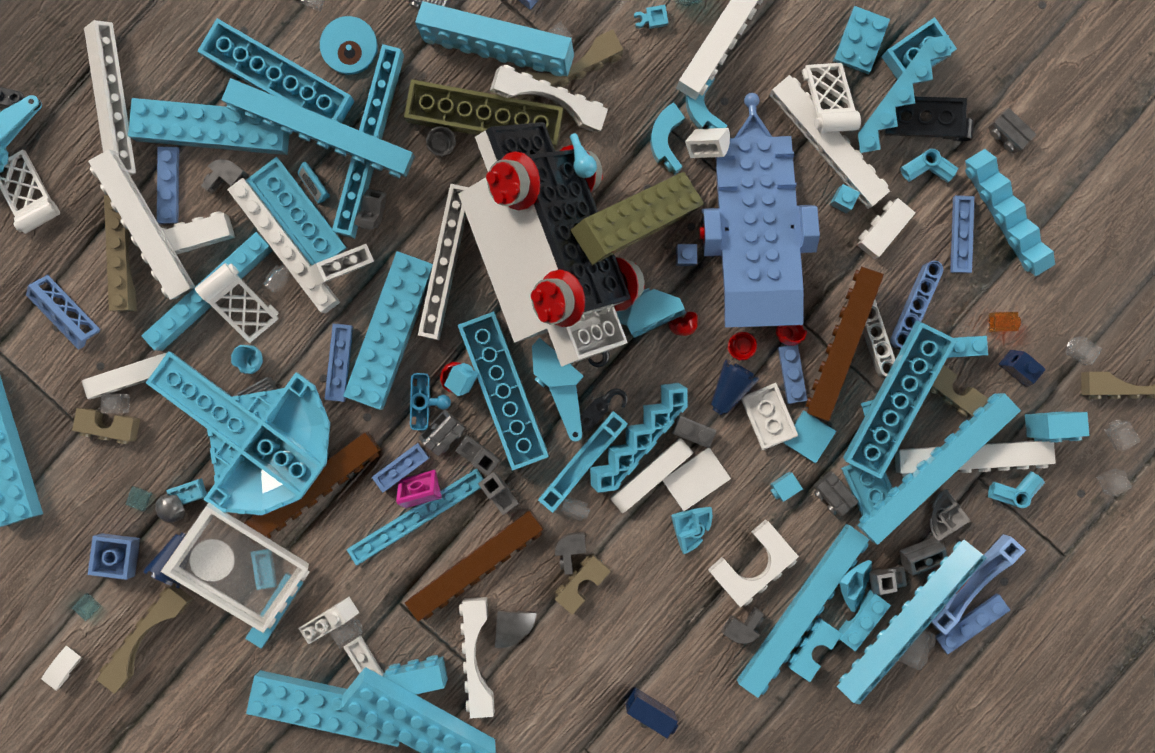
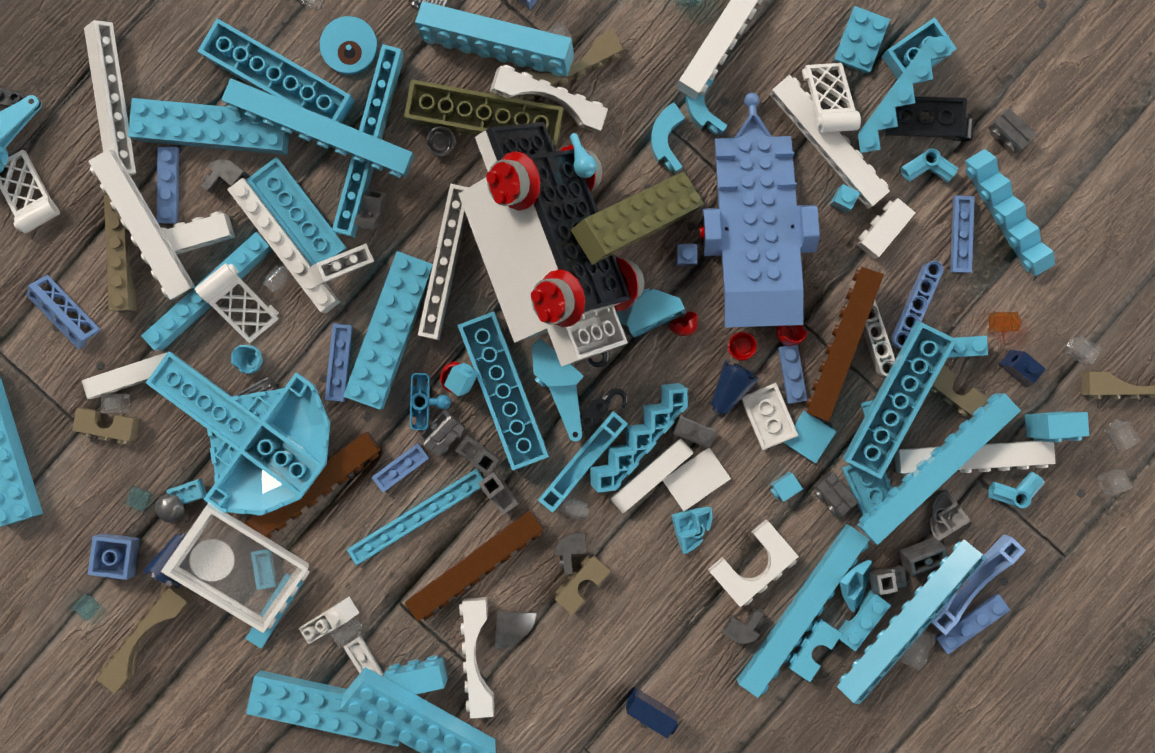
(60, 668): white slope -> none
(313, 183): slope -> none
(418, 489): dark pink slope -> none
(654, 16): medium azure plate -> none
(708, 142): white brick -> none

